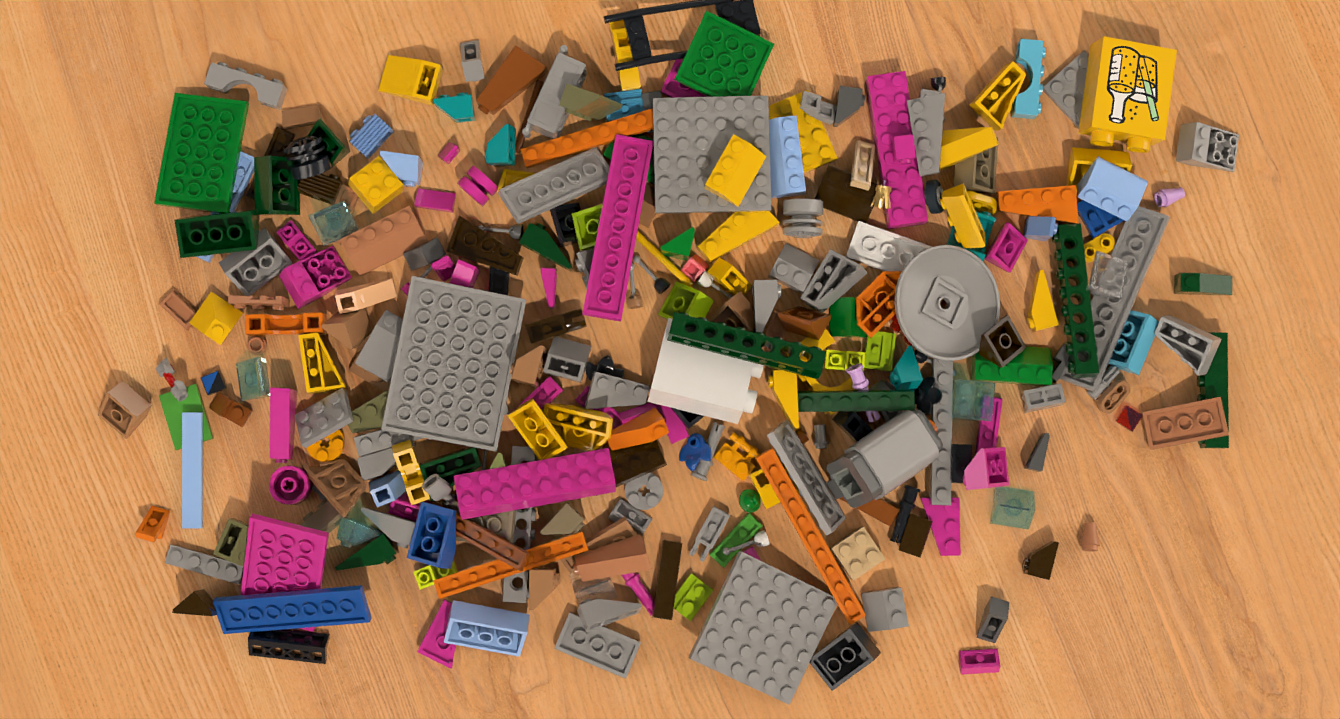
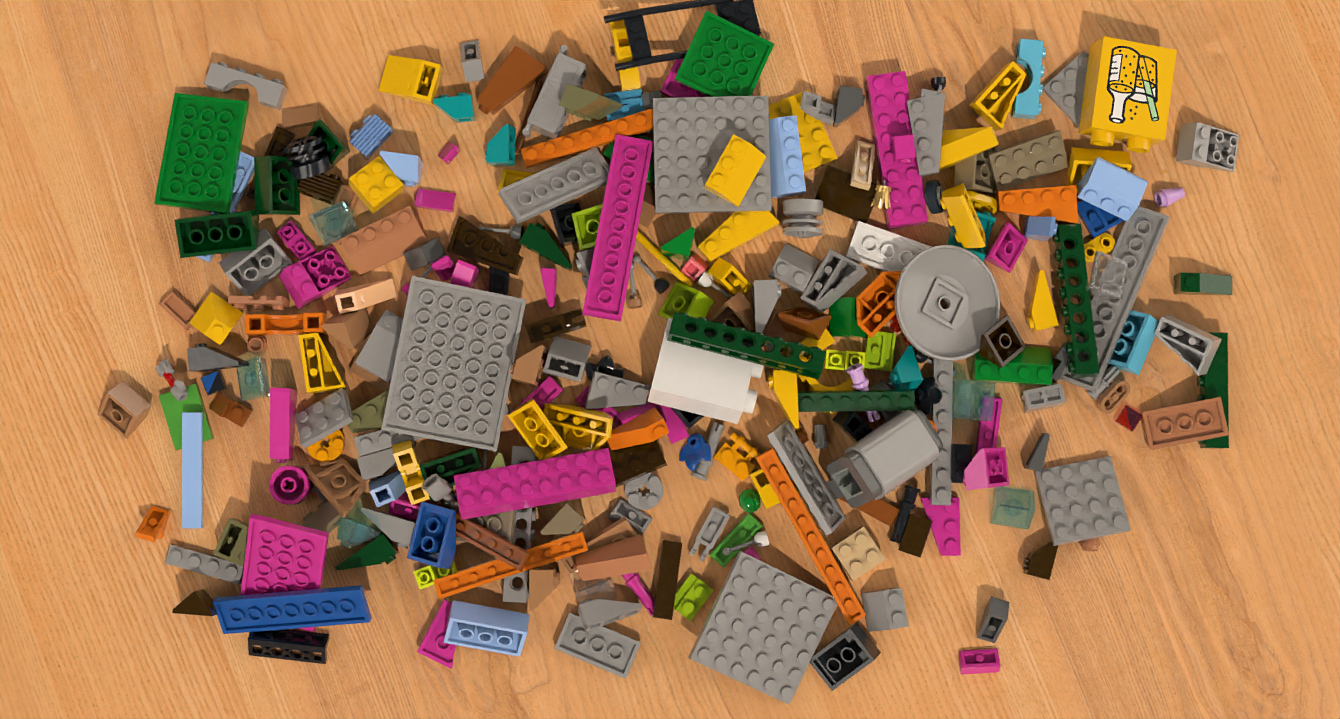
(210, 359): none -> slope
(477, 185): dark pink wheel -> none
(1028, 160): none -> dark tan plate
(1082, 501): none -> light grey plate

